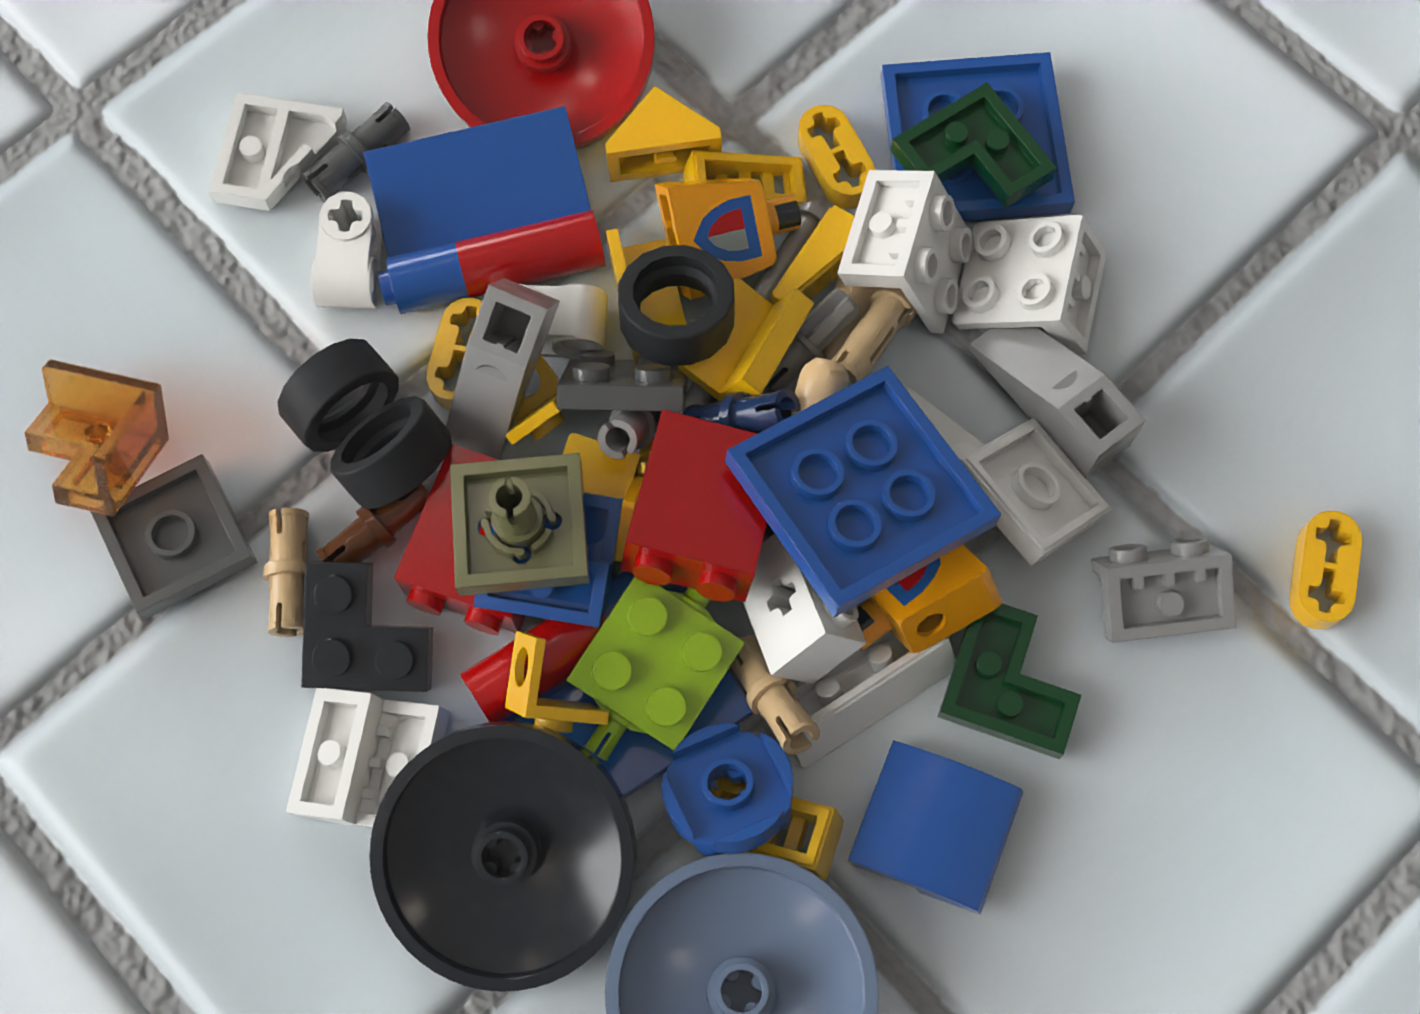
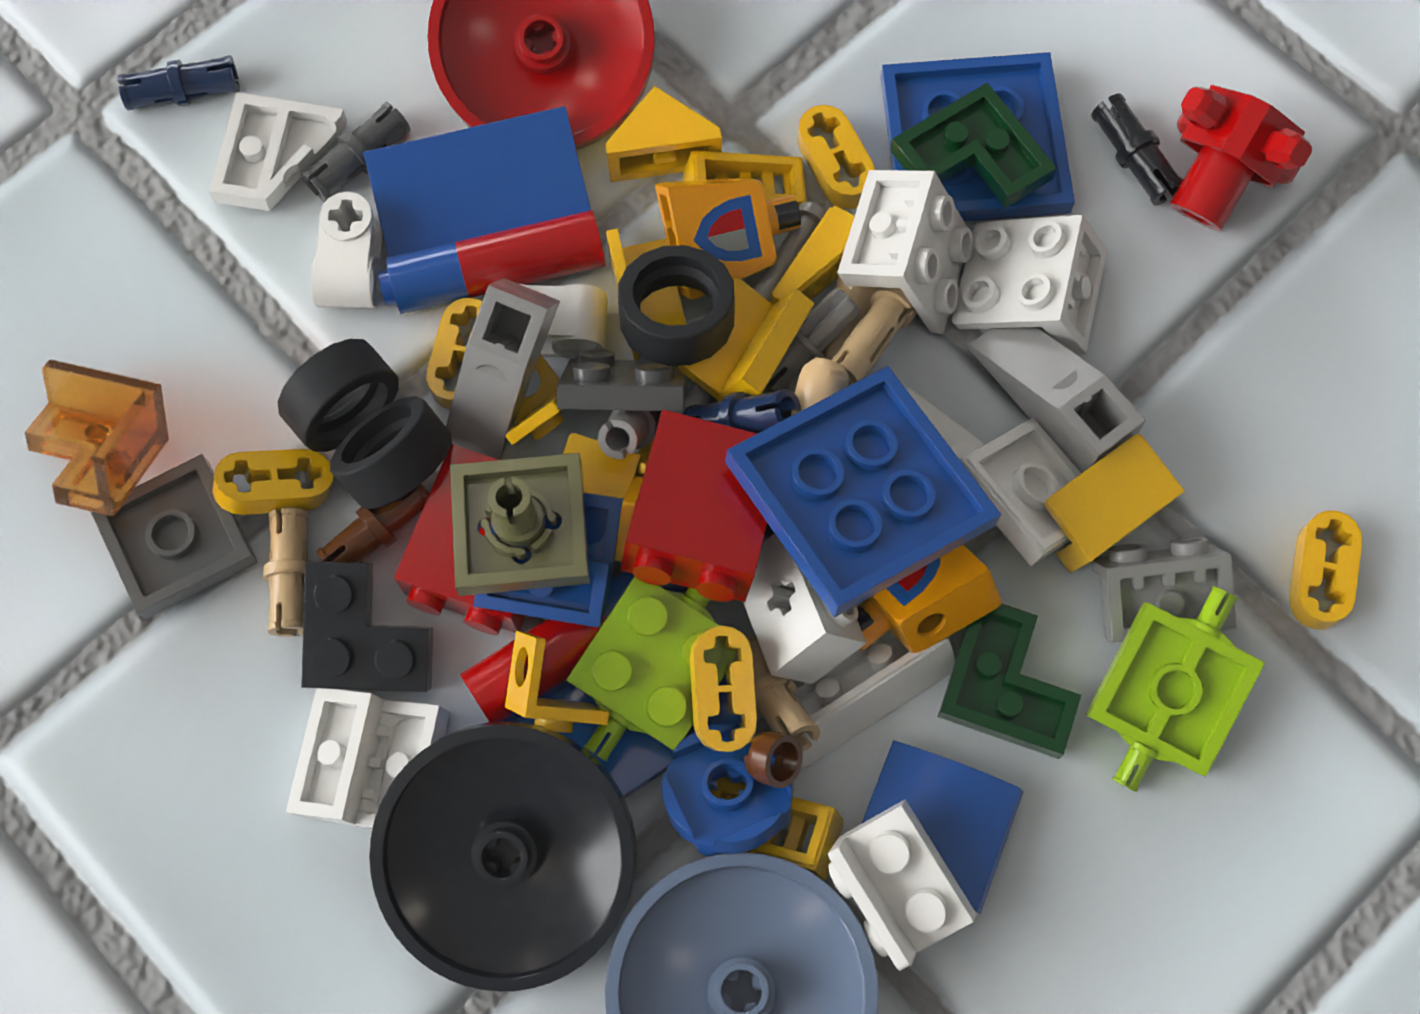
(178, 82): none -> dark blue pin
(272, 481): none -> yellow beam
(739, 689): none -> yellow beam
(787, 762): none -> reddish brown hinge
(898, 884): none -> white bracket
(1111, 500): none -> yellow panel
(1137, 148): none -> black pin
(1175, 688): none -> lime plate
(1235, 144): none -> red piece

